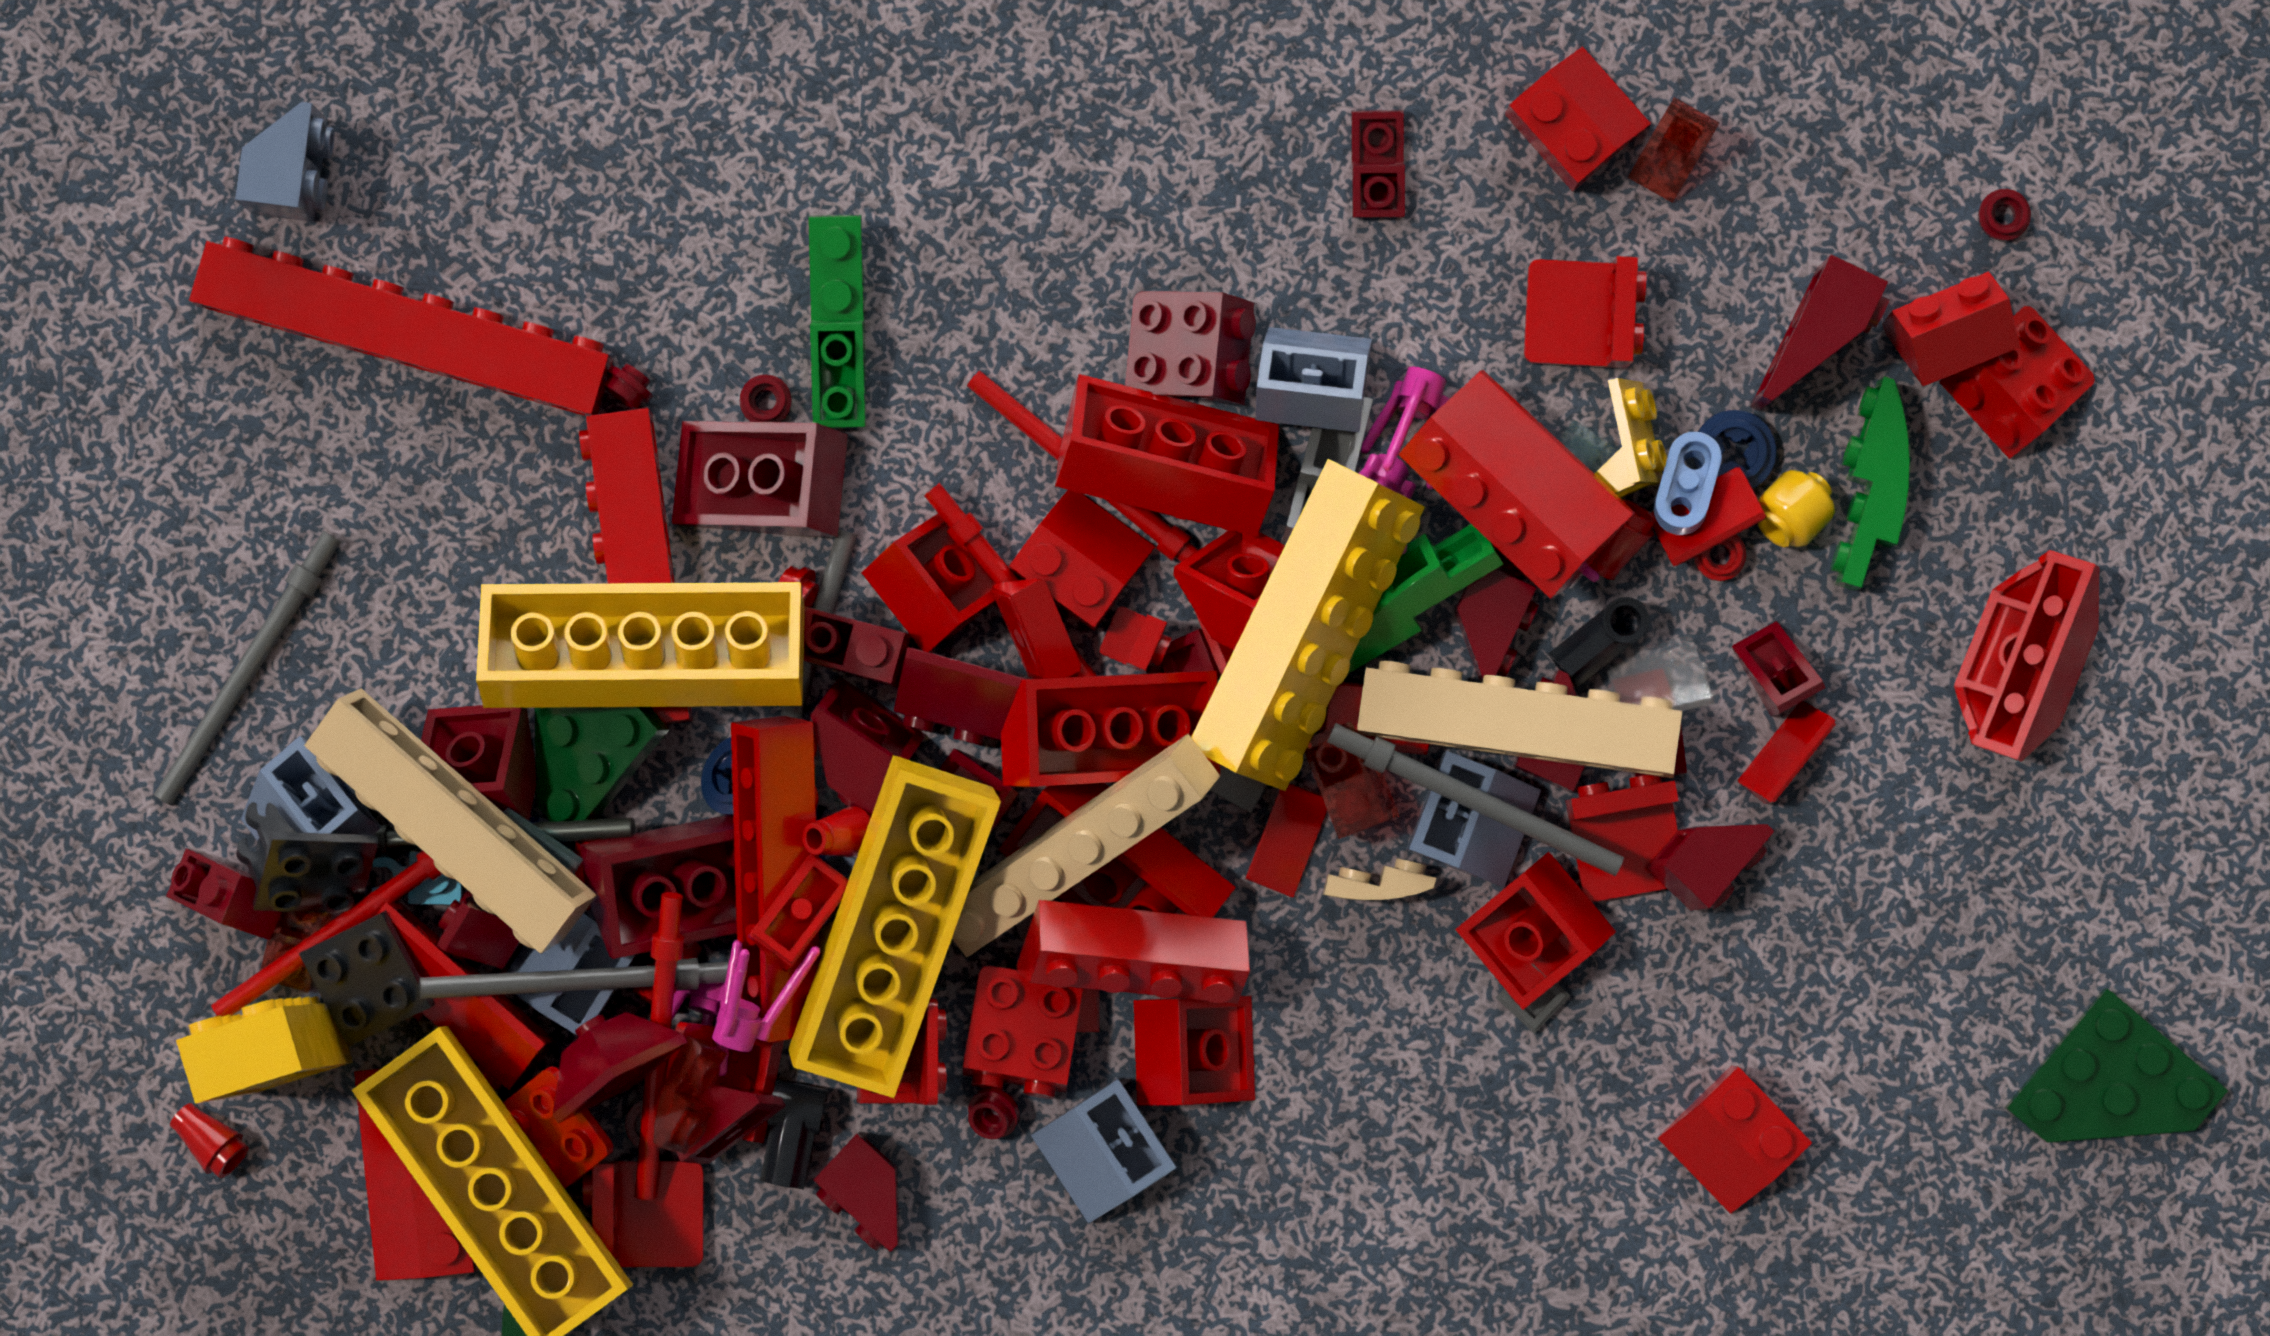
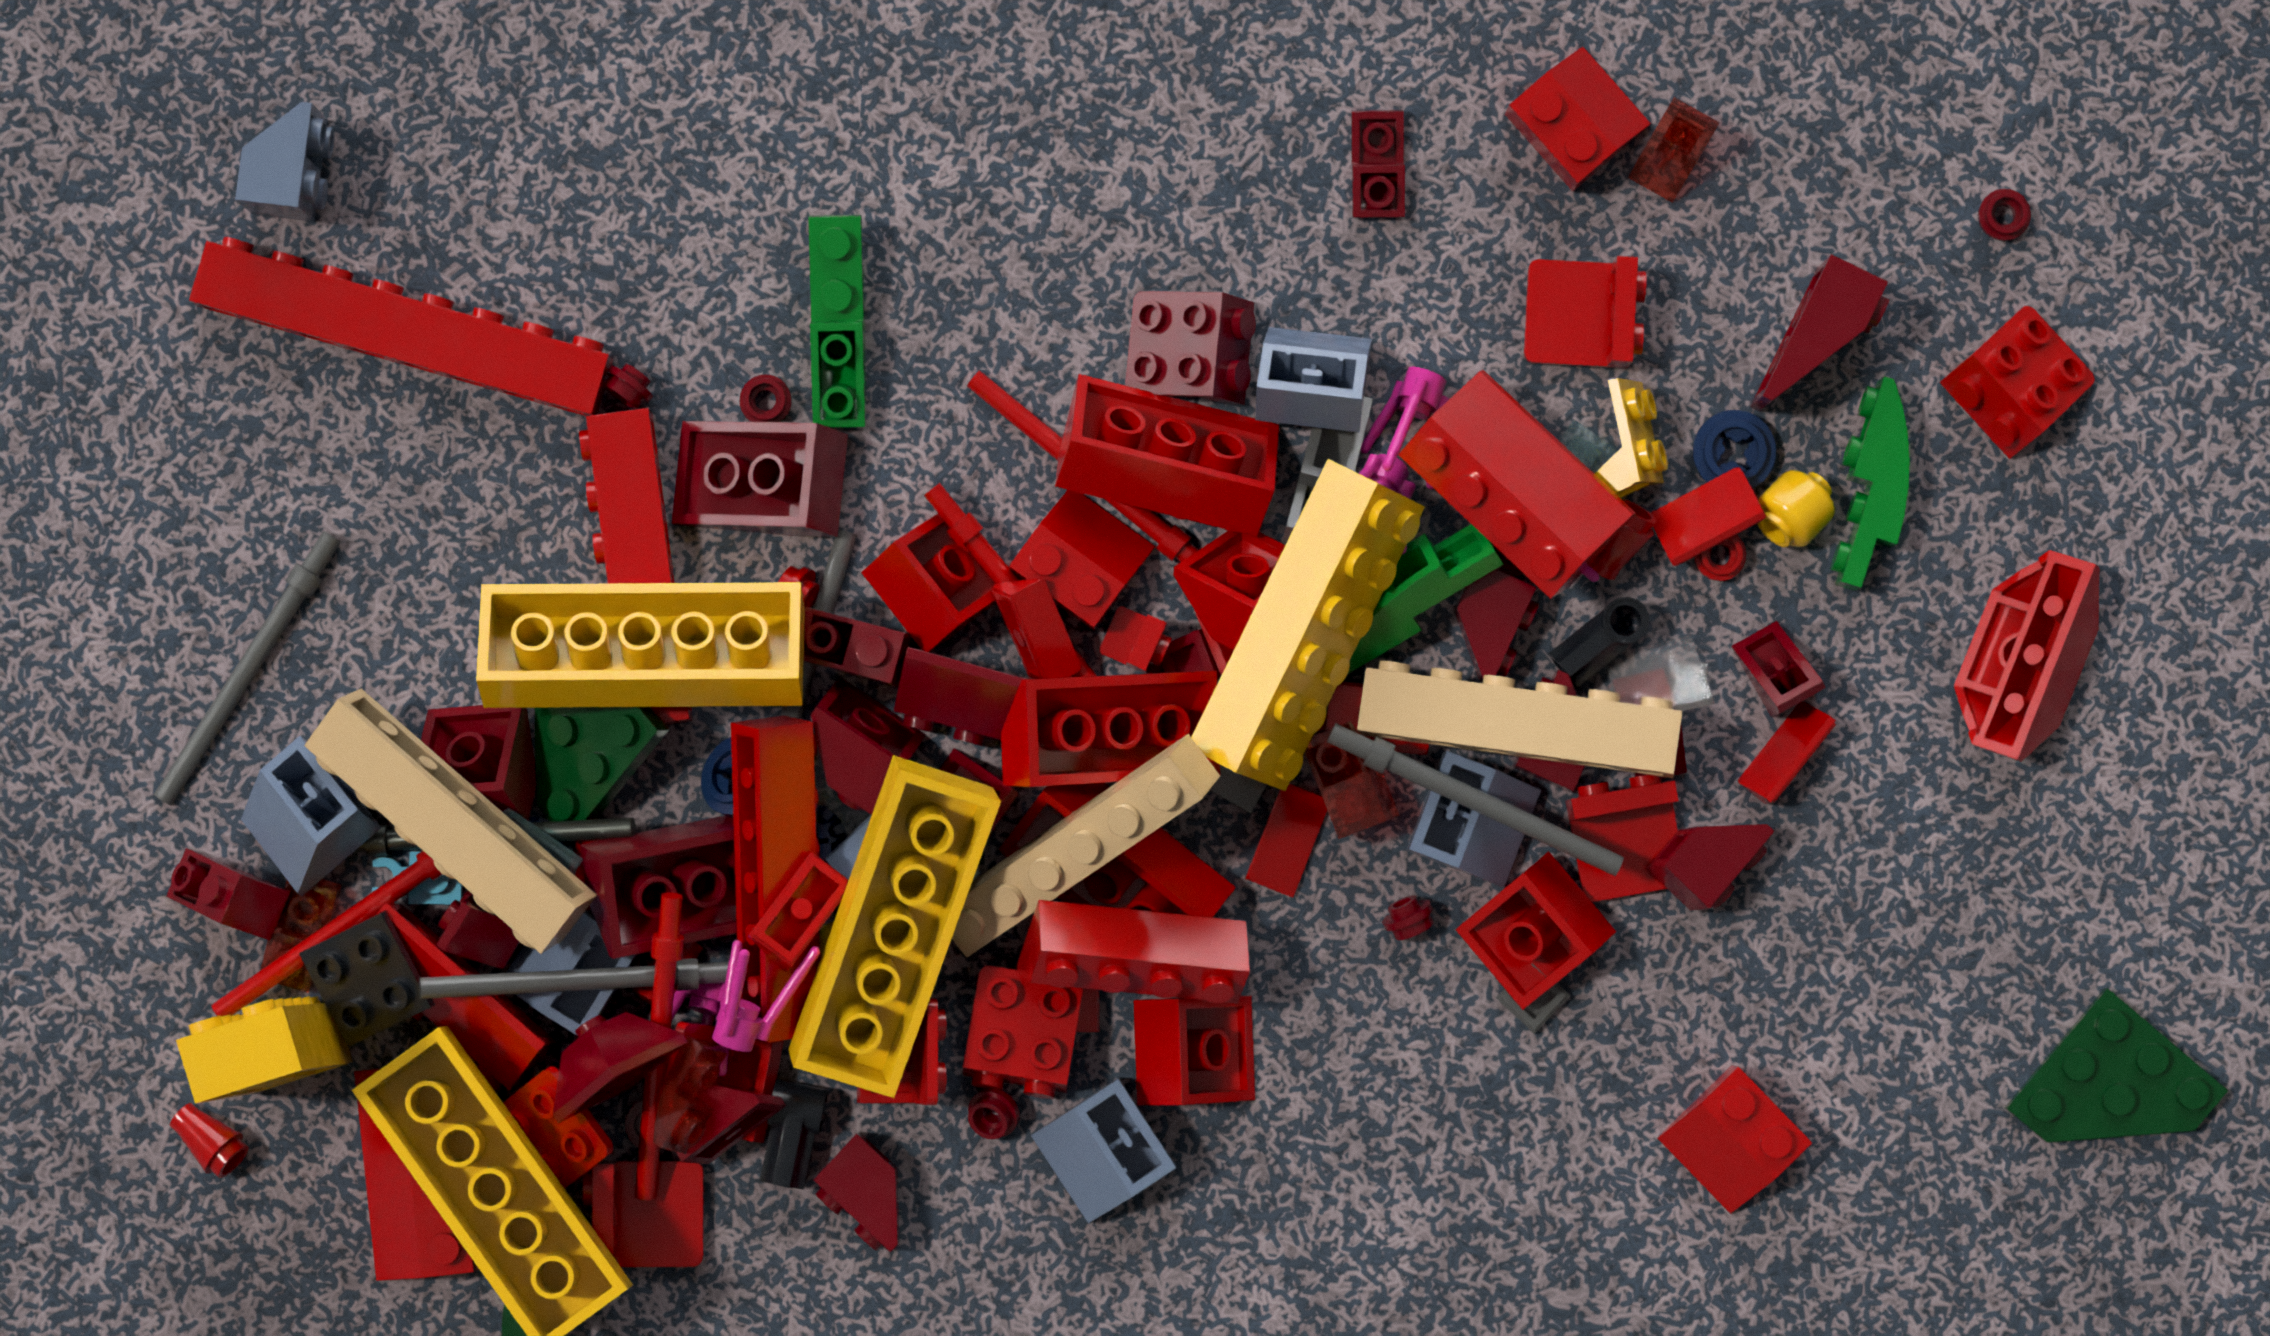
(305, 869): black plate -> none
(837, 833): red cone -> none
(1397, 882): tan slope -> none
(1408, 917): none -> dark red plate
(1685, 485): medium blue plate -> none
(1953, 328): red slope -> none

